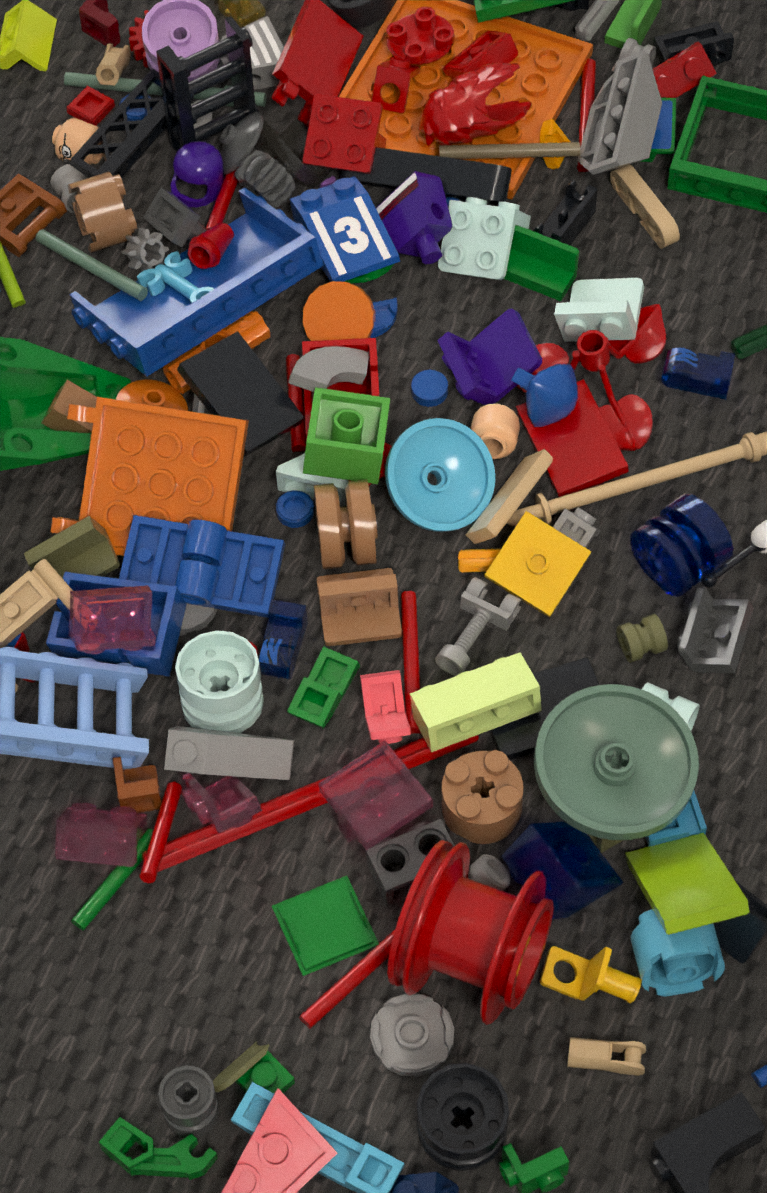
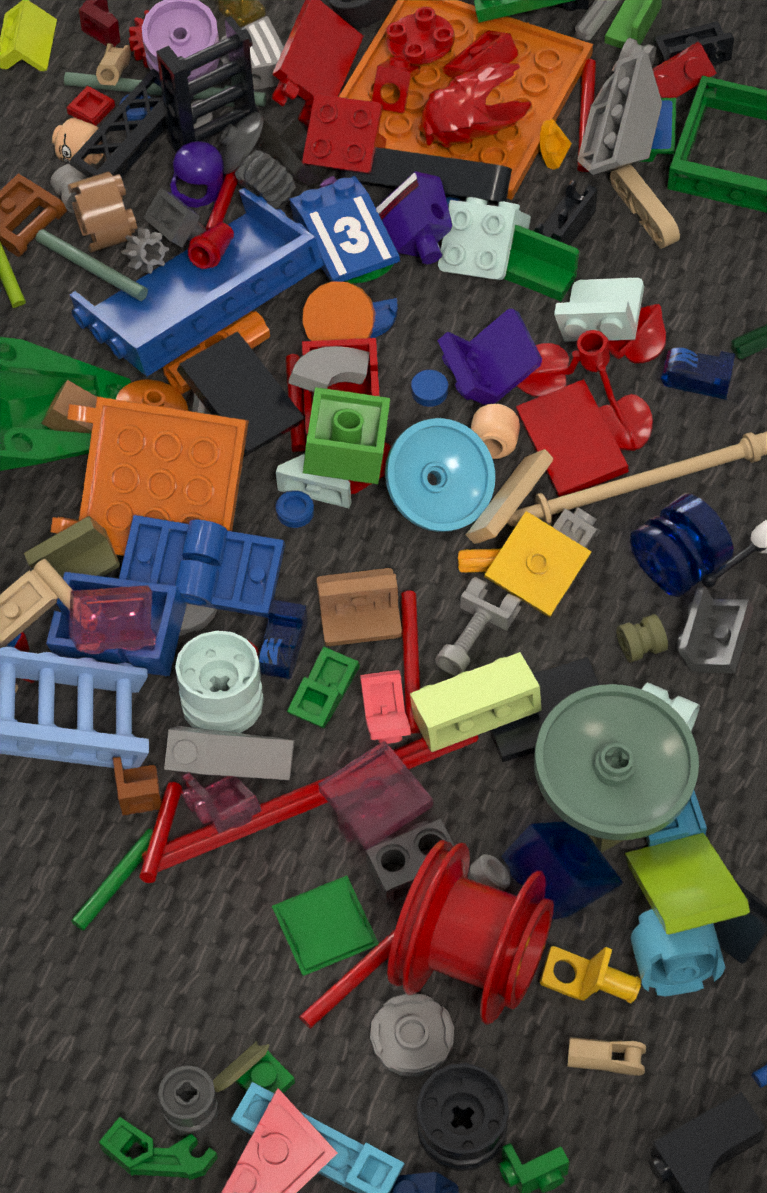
(99, 835): clear pink bracket -> none
(173, 275): medium azure bar -> none
(346, 524): medium nougat wheel -> none
(478, 776): medium nougat brick -> none
(521, 150): dark tan bar -> none
(549, 393): blue piece -> none

